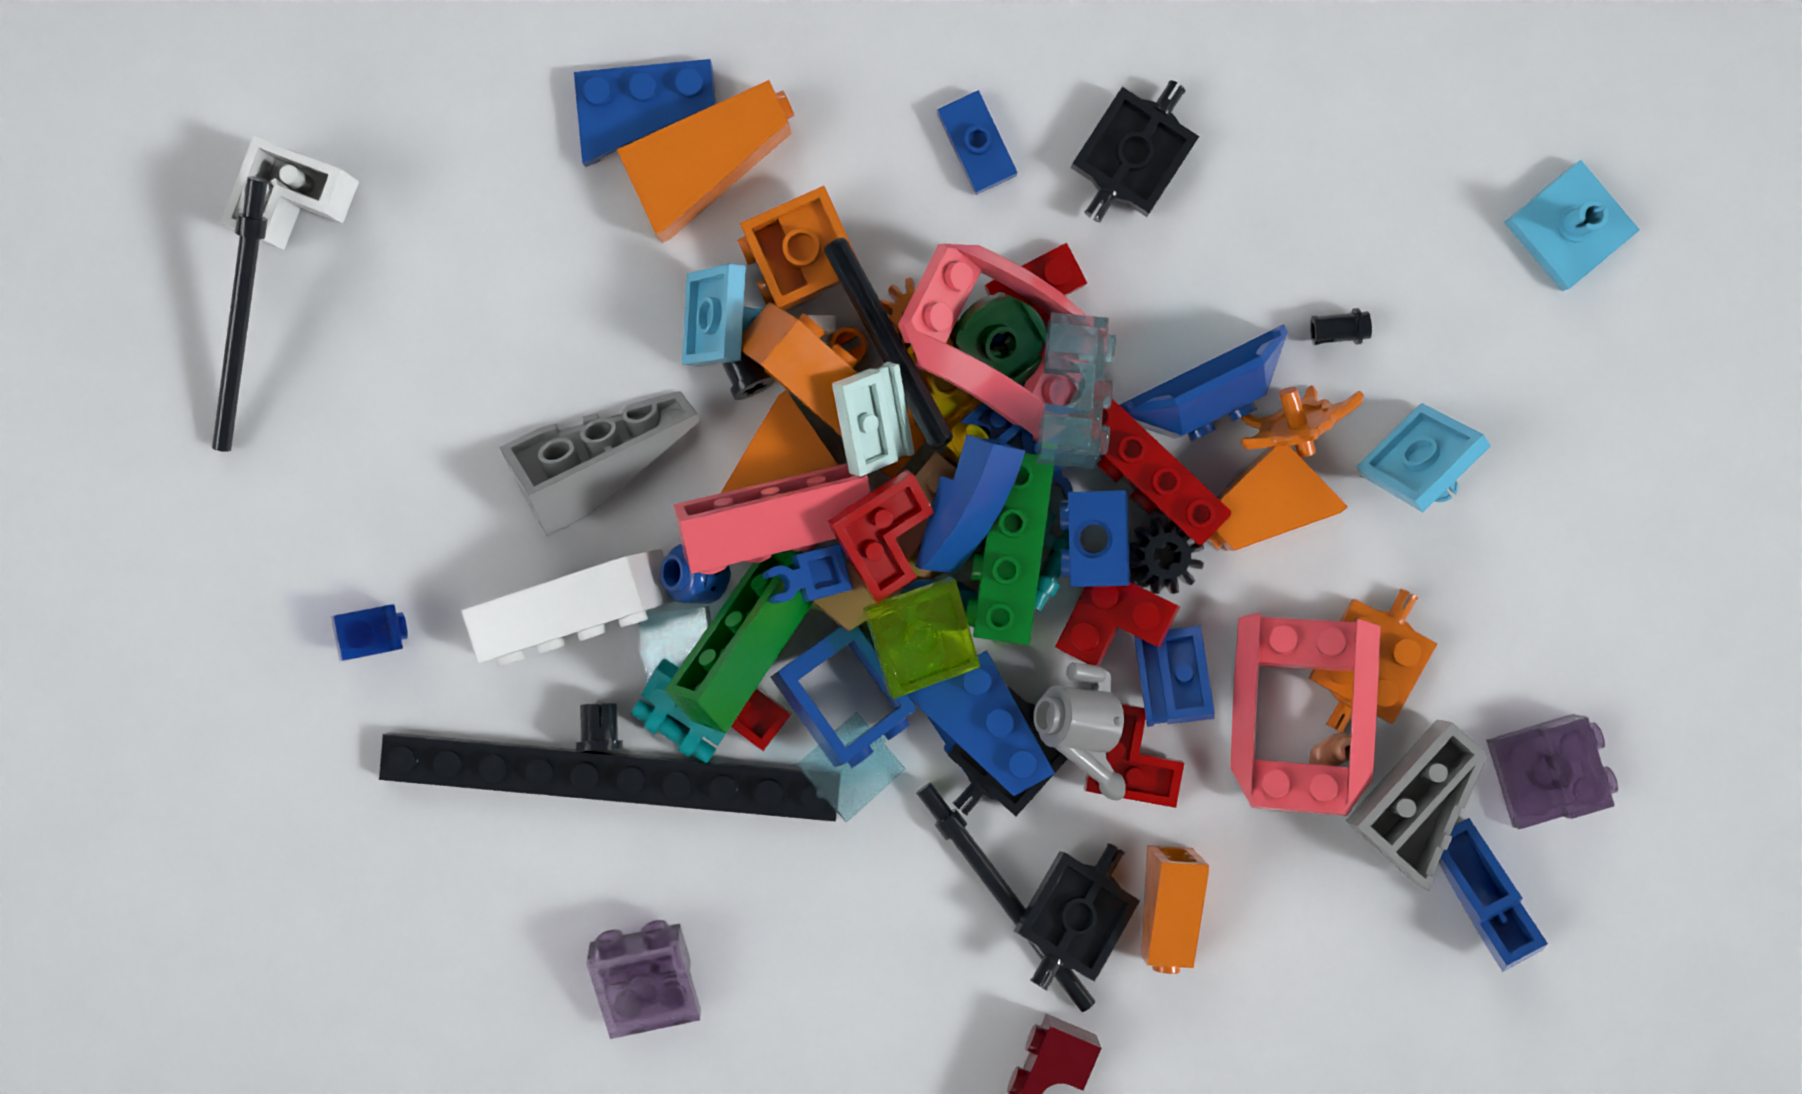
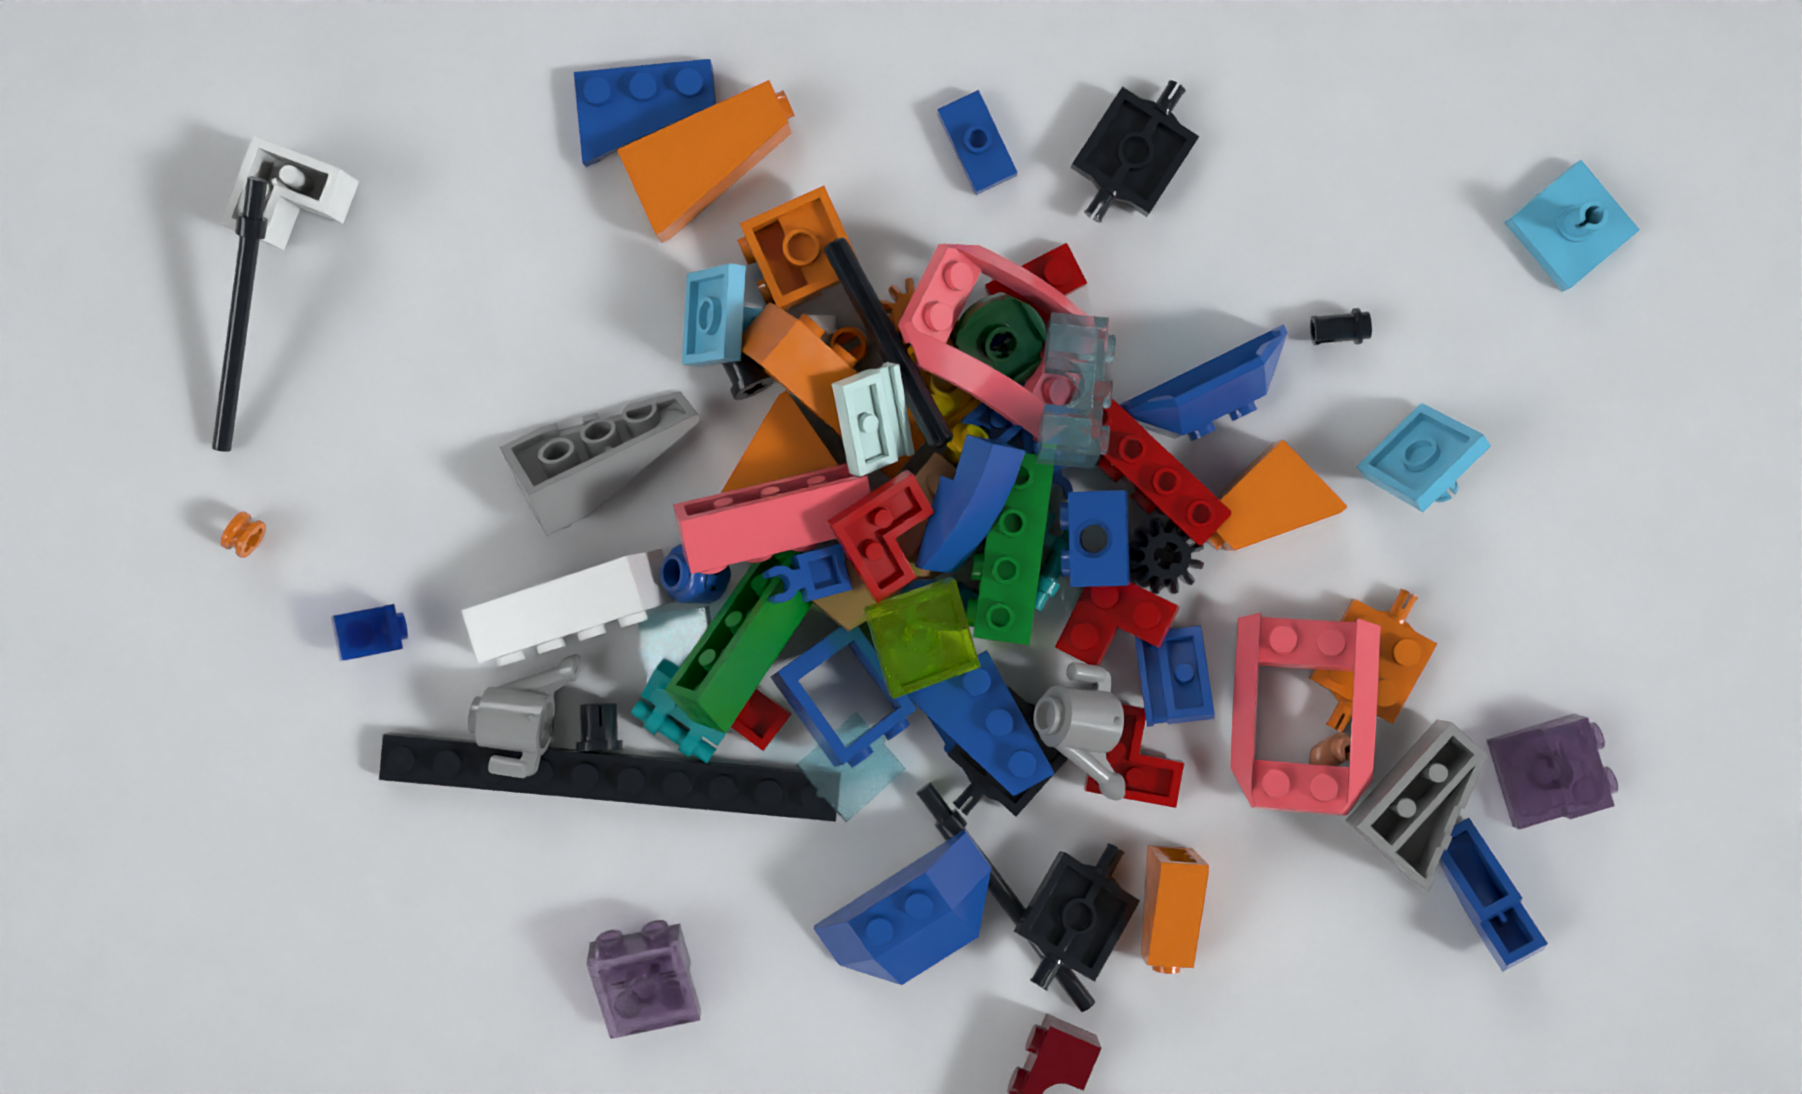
(243, 534): none -> orange bush
(520, 717): none -> light grey piece
(913, 914): none -> blue wedge
(1298, 421): orange piece -> none

